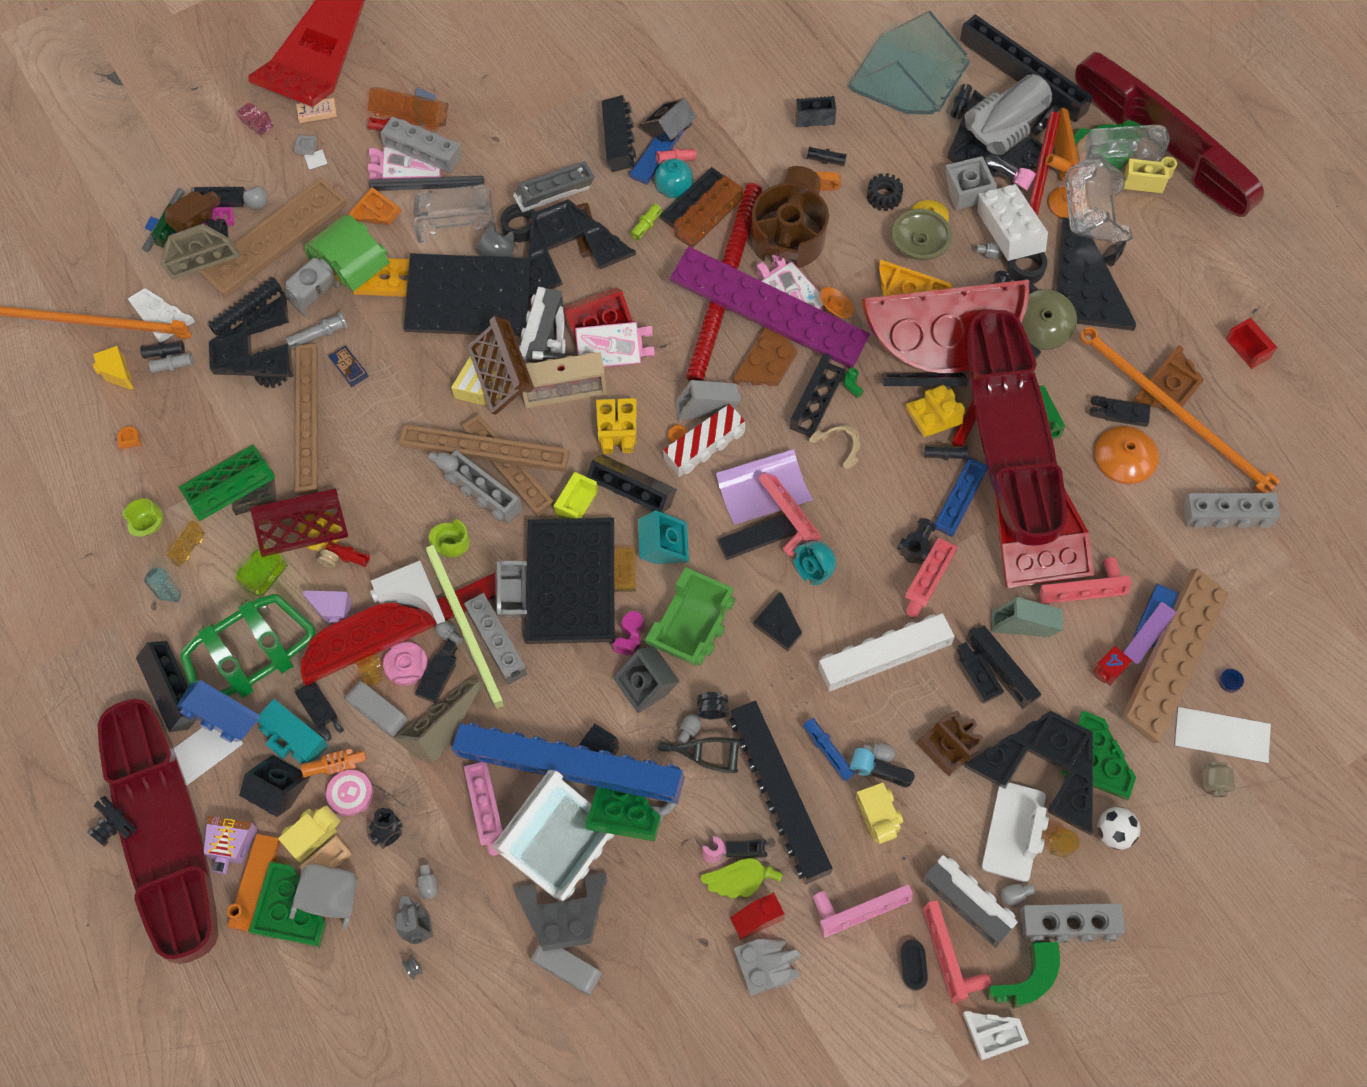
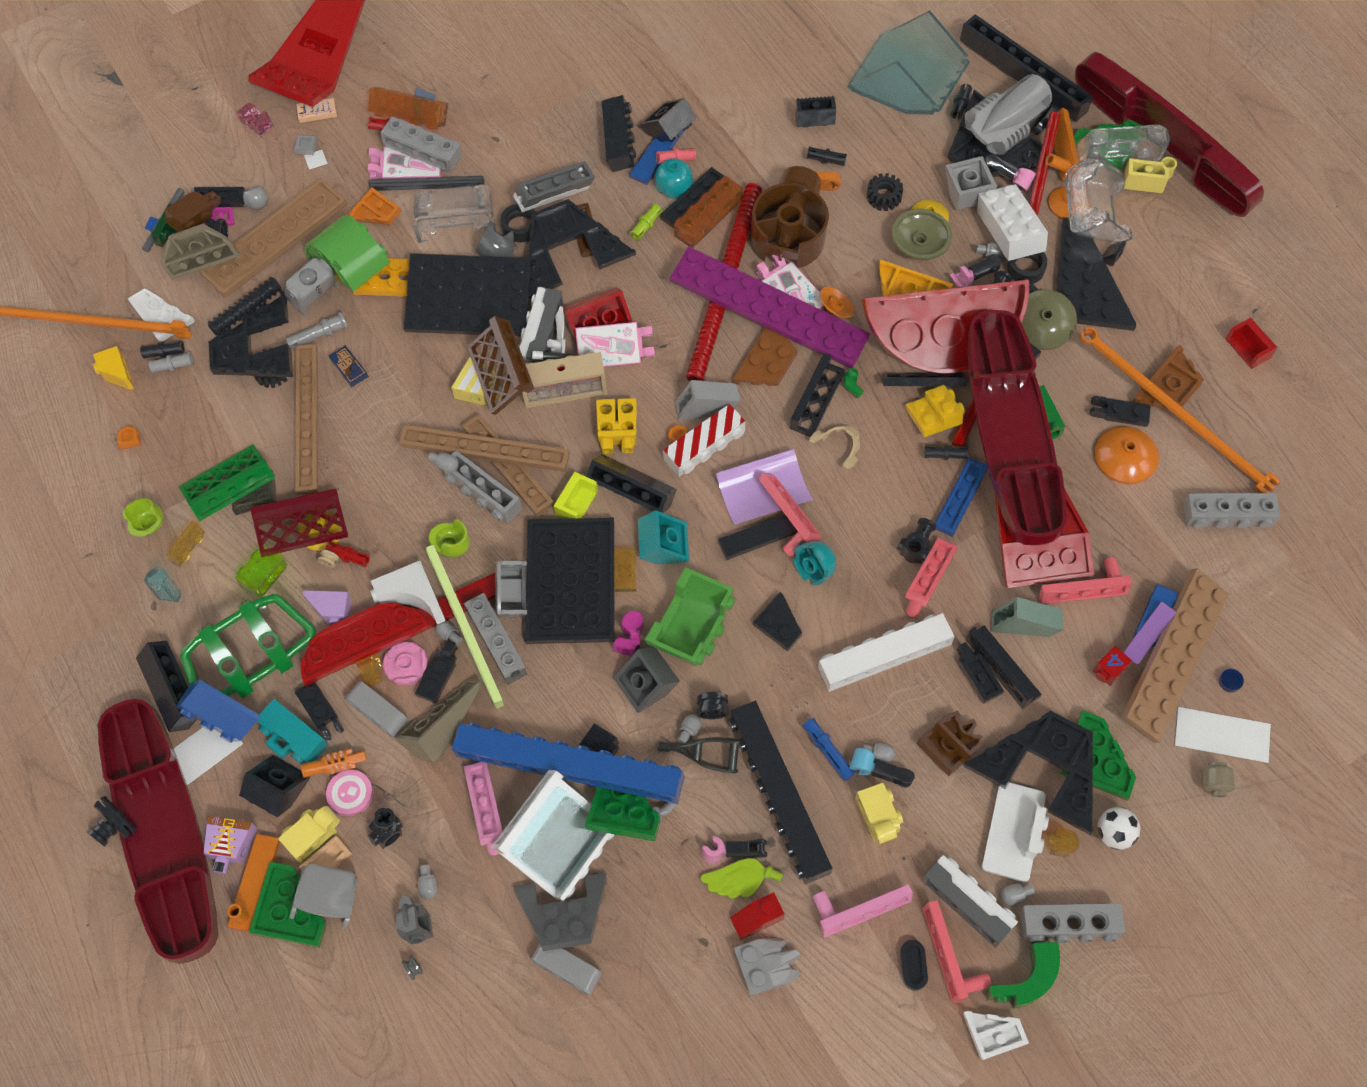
(976, 271): none -> piece

